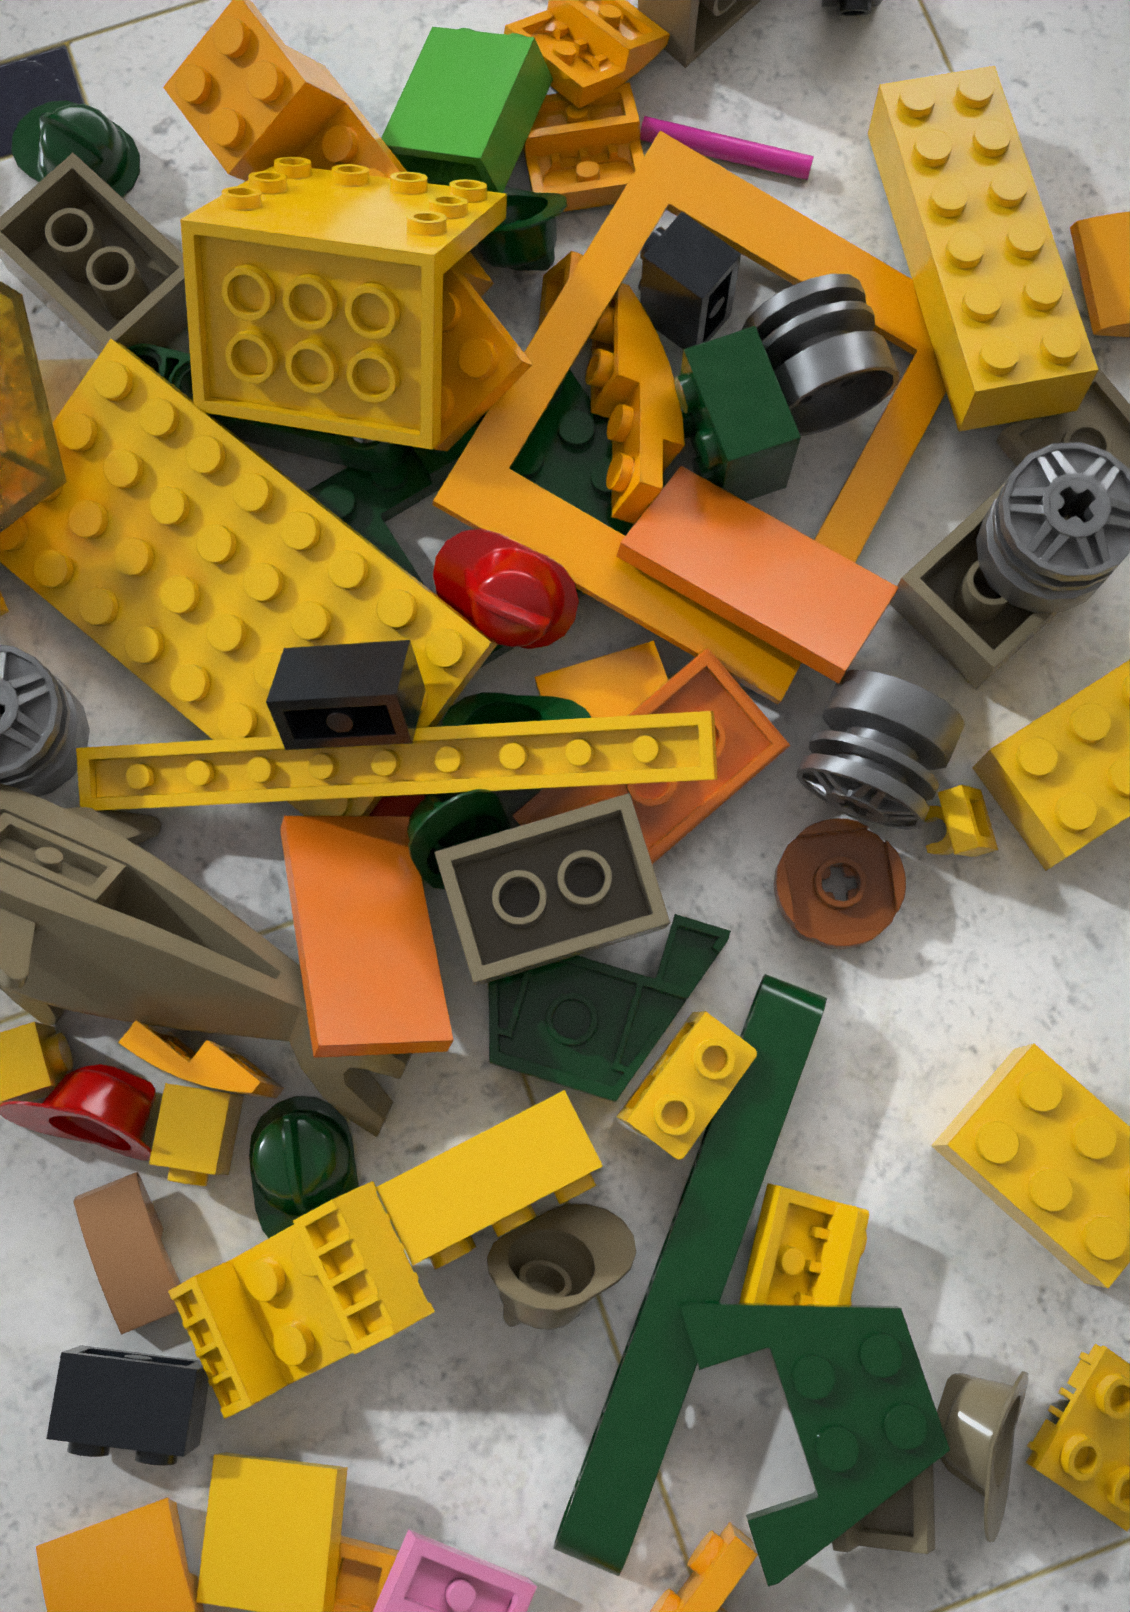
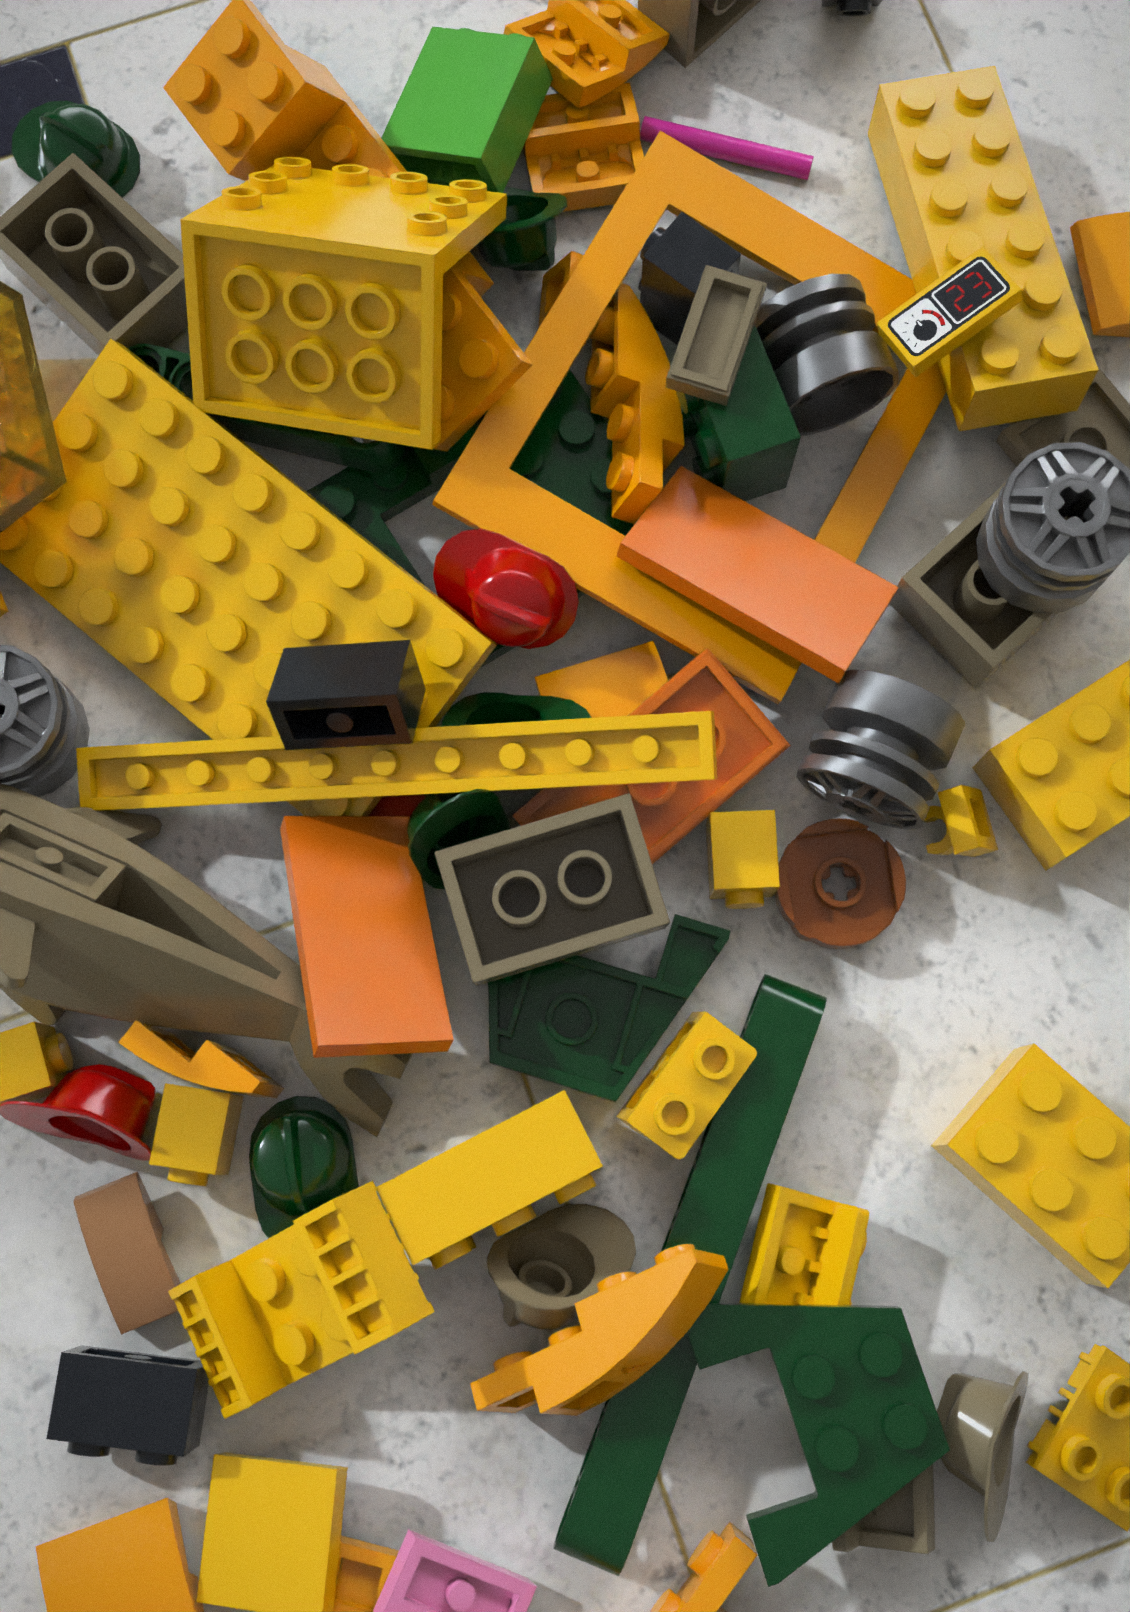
(618, 1338): none -> light orange slope
(716, 335): none -> dark tan tile
(742, 857): none -> yellow brick
(949, 311): none -> tile

